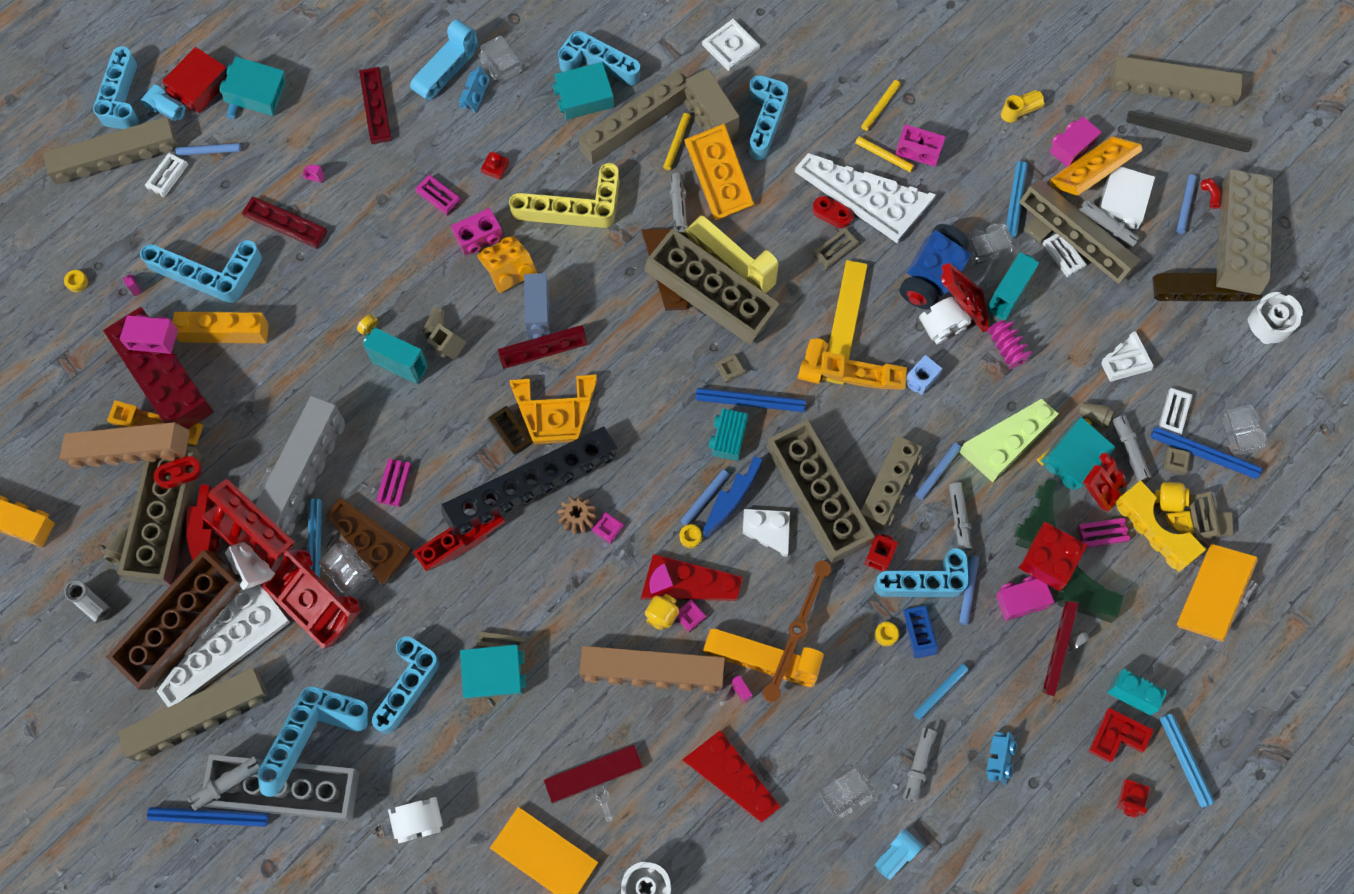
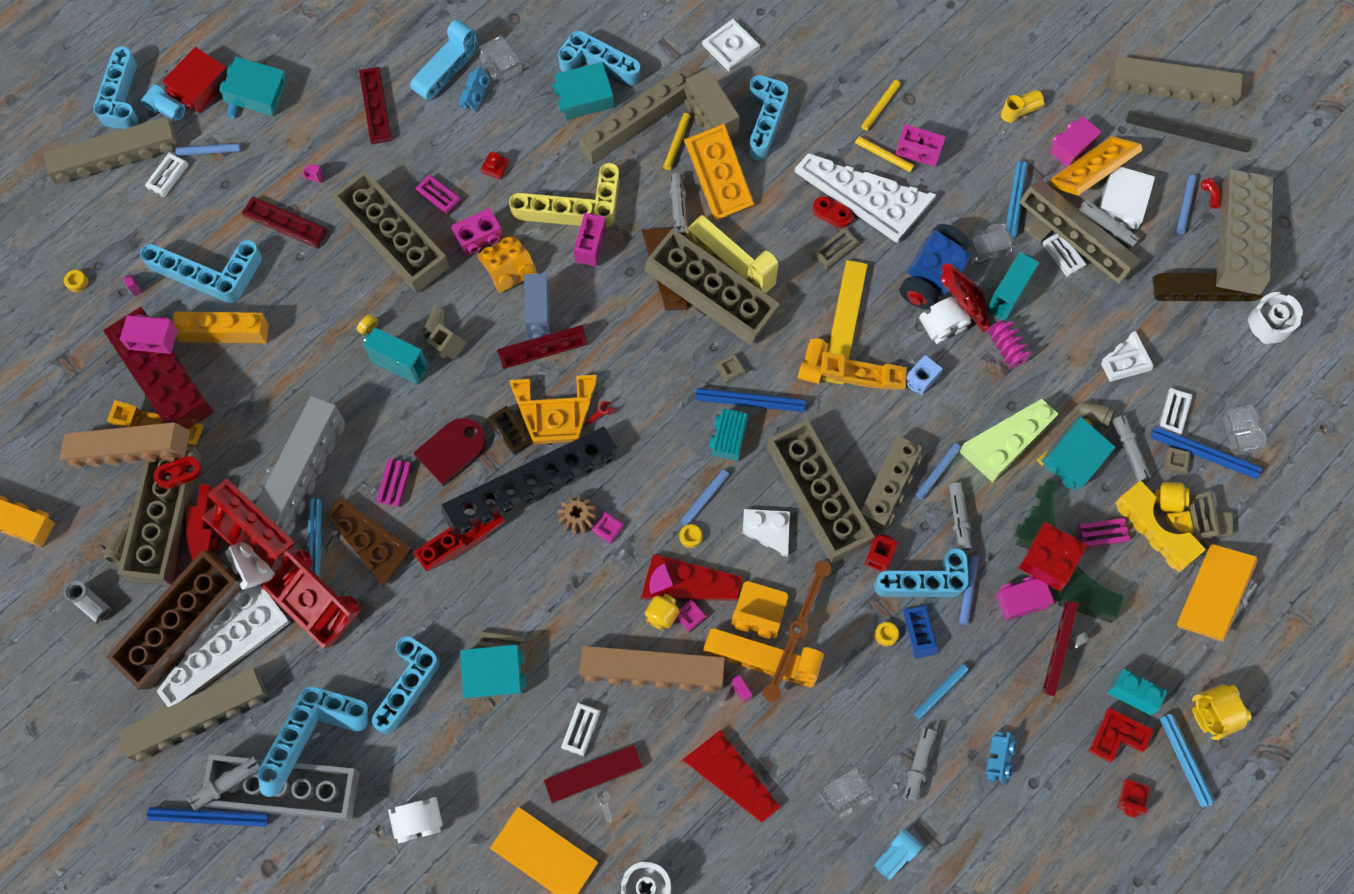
(345, 568): clear brick -> none
(390, 231): none -> dark tan brick
(450, 451): none -> dark red tile
(573, 748): none -> white tile
(590, 239): none -> dark pink brick
(601, 411): none -> red hand
(728, 502): blue slope -> none
(759, 609): none -> light orange bracket
(1101, 486): red plate -> none
(1220, 711): none -> yellow brick

